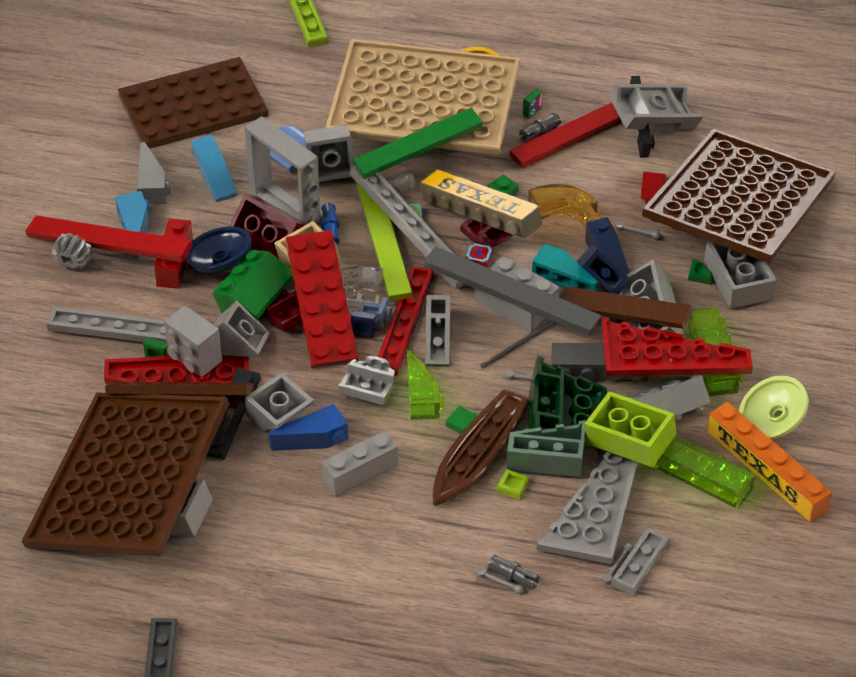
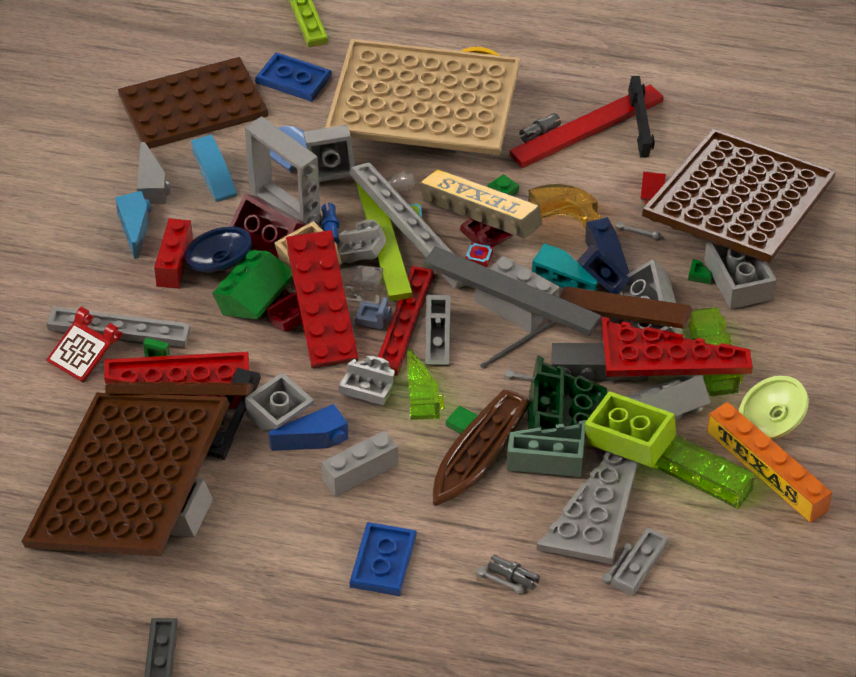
(72, 251): light grey gear -> none
(82, 346): none -> flag
(112, 238): red tile -> none
(193, 341): light grey brick -> none
(240, 332): light grey slope -> none
(293, 76): none -> blue tile
(362, 242): none -> light grey slope
(363, 323): dark blue tile -> none
(383, 559): none -> blue tile
(417, 143): green tile -> none
(512, 484): lime tile -> none
(532, 103): green tile -> none
(653, 104): light grey piece -> none

